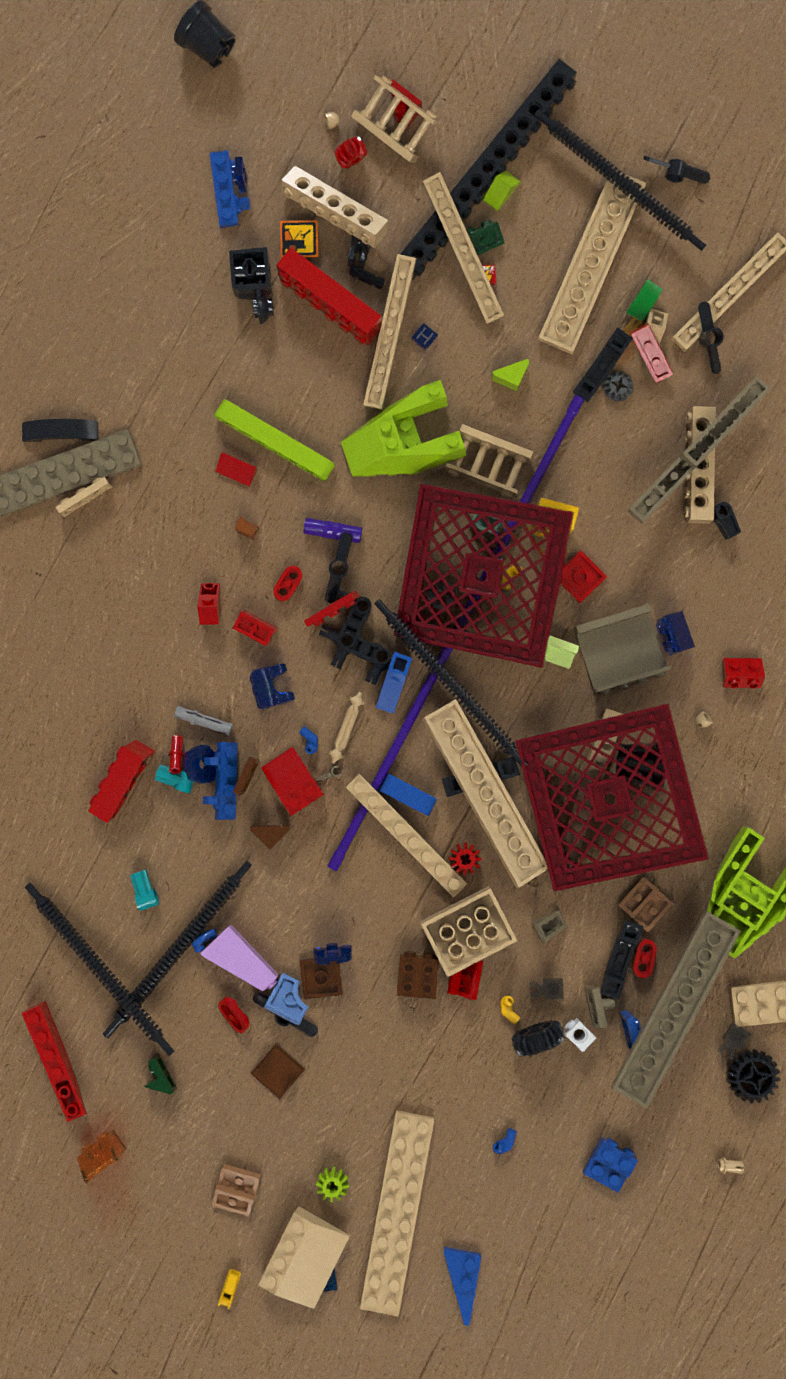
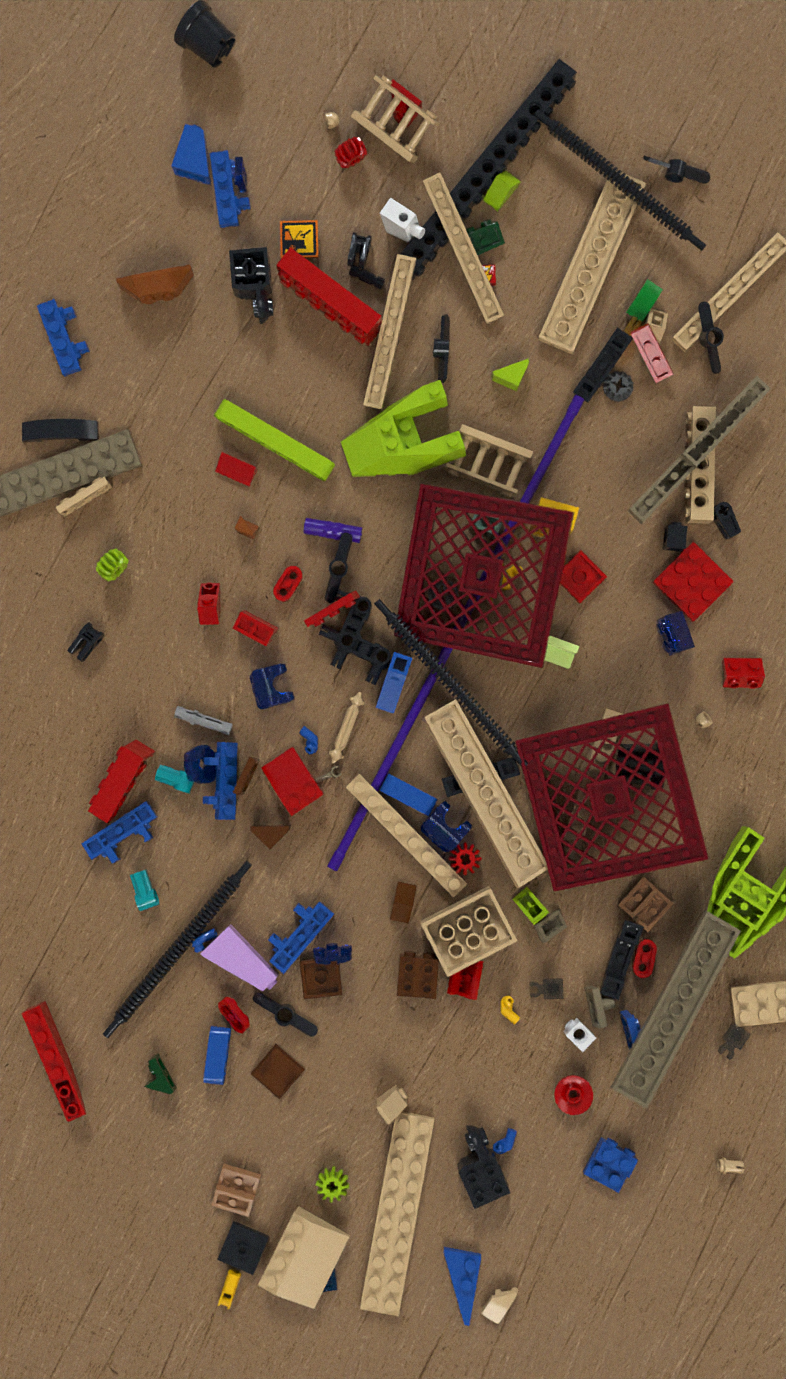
(66, 352): none -> blue hinge
(75, 941): black hose -> none
(92, 638): none -> black piece
(100, 1155): clear orange slope -> none
(106, 840): none -> blue hinge
(112, 565): none -> lime gear
(157, 284): none -> dark orange wedge
(176, 754): red axle -> none
(192, 155): none -> blue slope
(217, 1055): none -> blue beam
(243, 1247): none -> black plate
(286, 1001): medium blue tile -> none
(290, 948): none -> blue hinge
(334, 206): tan brick -> none
(392, 1103): none -> tan slope
(401, 221): none -> white torso
(403, 902): none -> reddish brown slope
(424, 336): clear blue tile -> none
(440, 833): none -> clear blue piece
(441, 348): none -> black piece
(481, 1170): none -> black brick
(499, 1304): none -> tan slope
(530, 905): none -> lime slope
(538, 1038): black gear -> none
(573, 1104): none -> red dish
(621, 649): dark tan panel -> none
(675, 537): none -> black brick
(693, 581): none -> red plate
(768, 1074): black gear -> none

